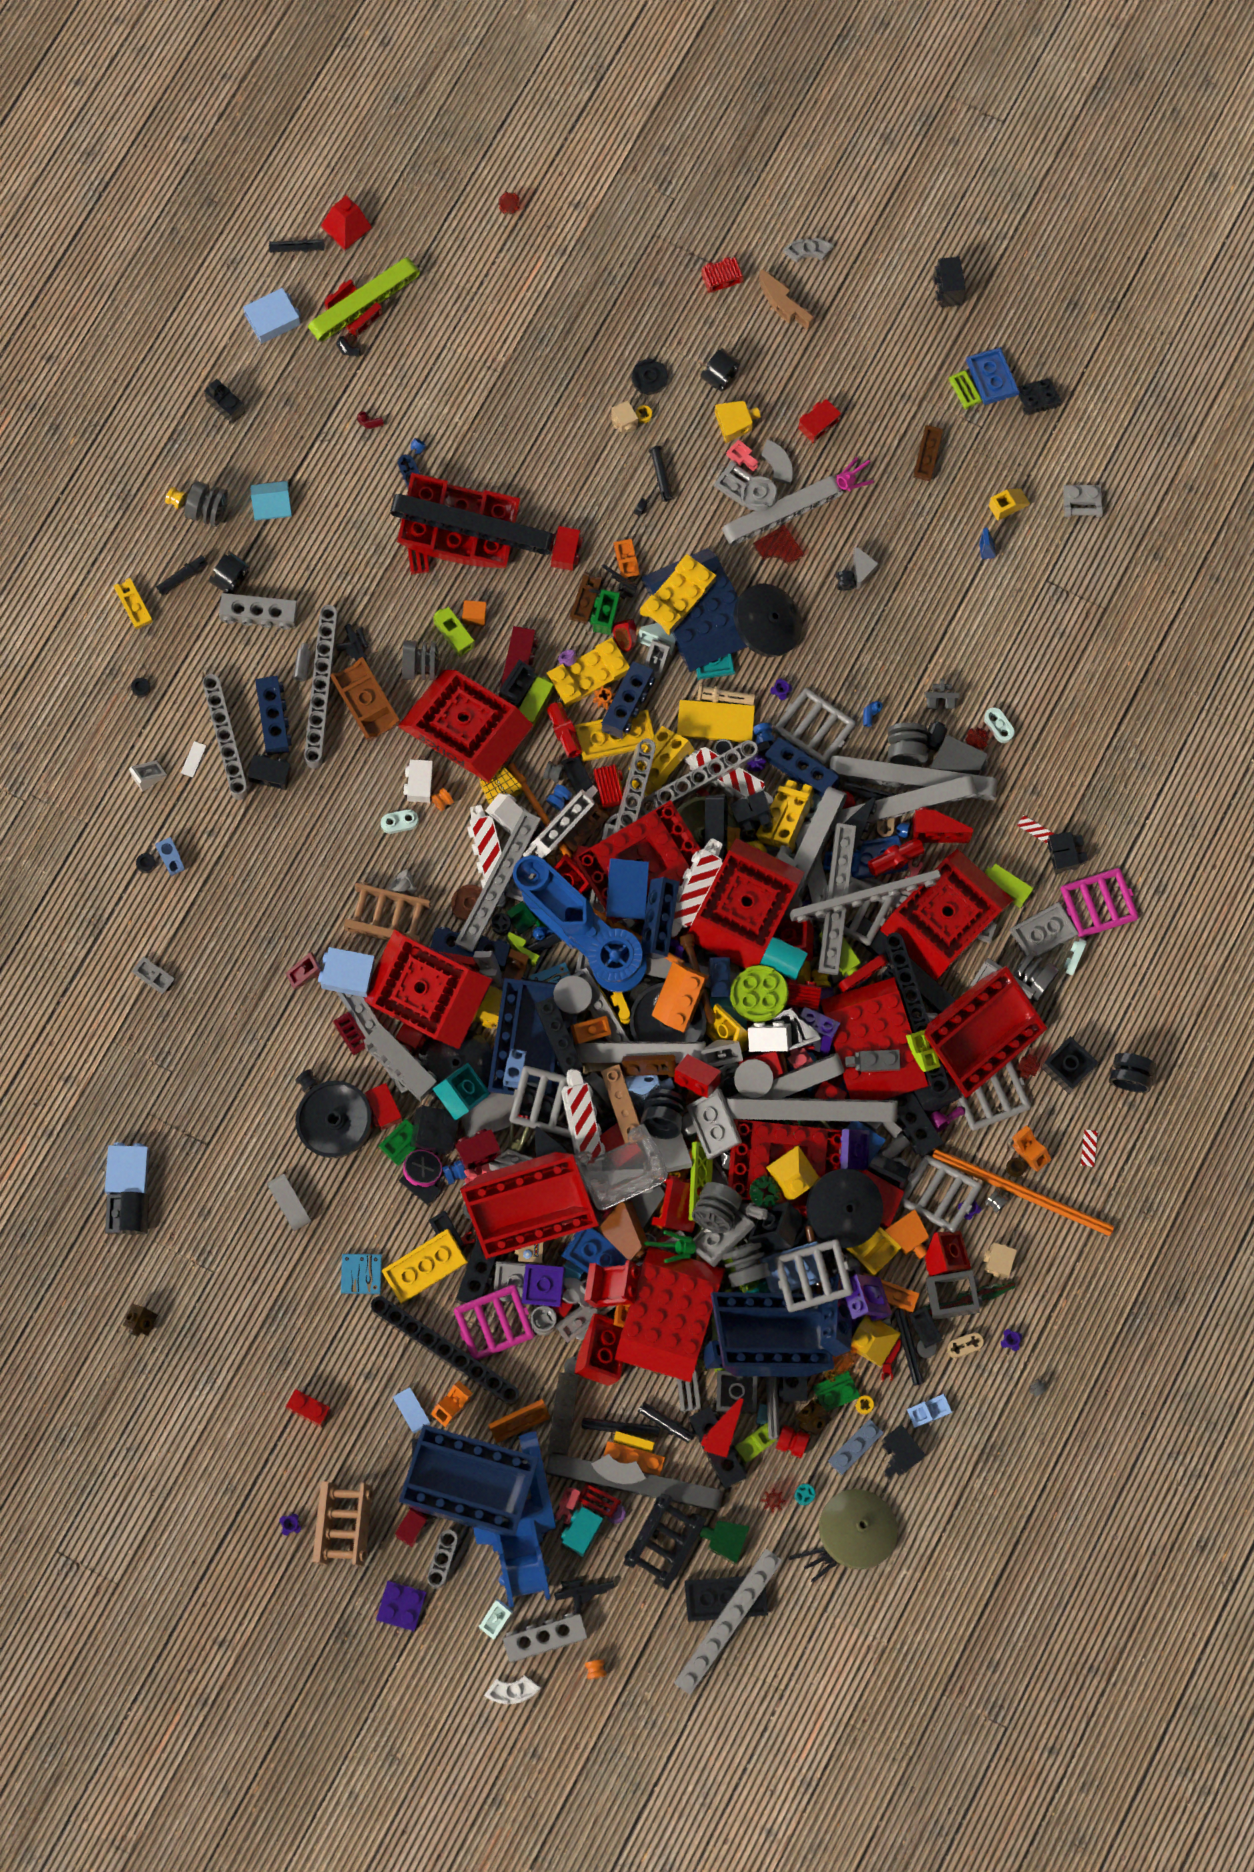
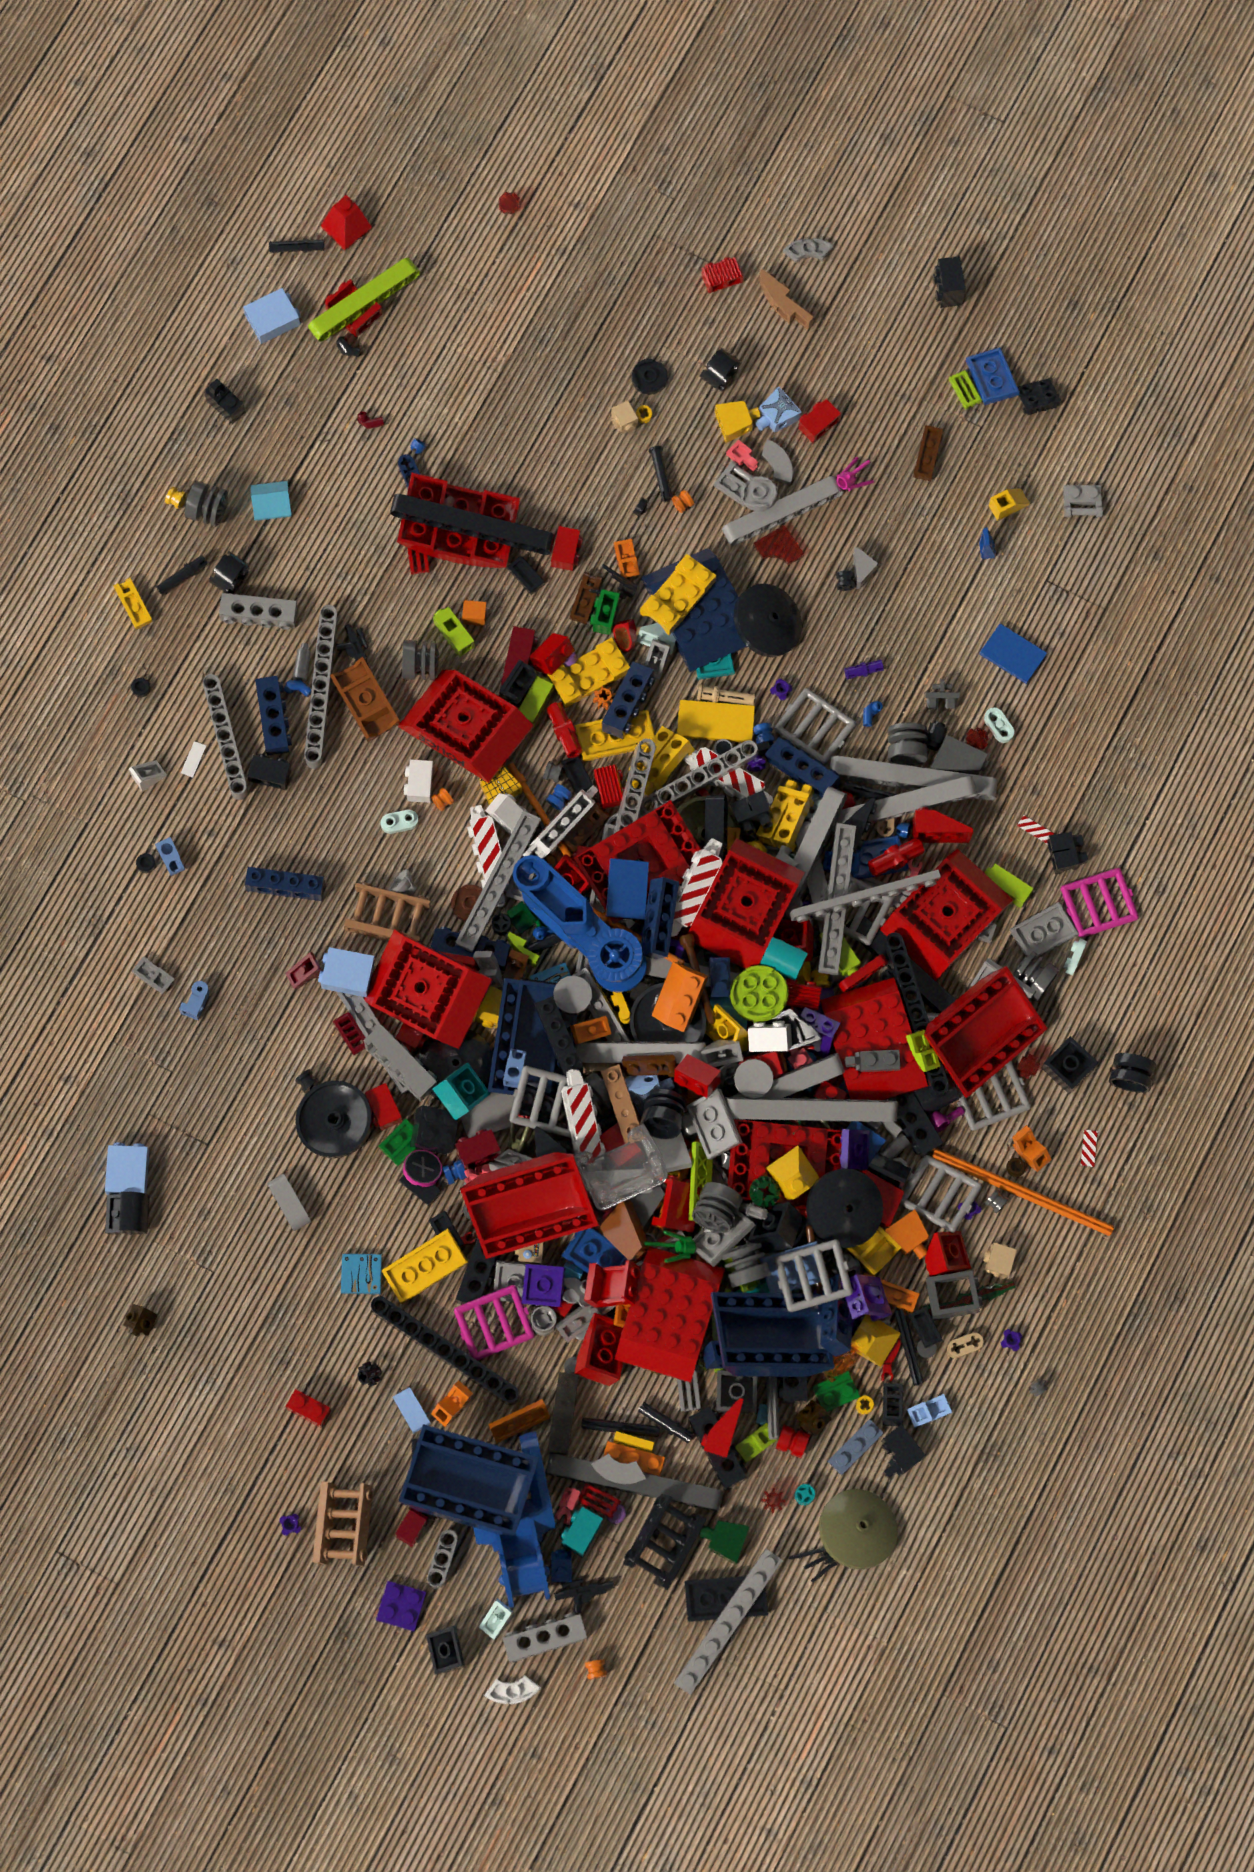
(196, 1001): none -> medium blue leg
(284, 883): none -> dark blue brick
(292, 685): none -> blue arm
(369, 1374): none -> black gear
(445, 1650): none -> black slope
(526, 575): none -> black tile
(552, 653): none -> red brick
(561, 1566): none -> blue bracket
(682, 501): none -> orange wheel
(777, 412): none -> light blue torso
(863, 669): none -> dark purple pin
(892, 1417): none -> black slope
(1013, 653): none -> blue tile

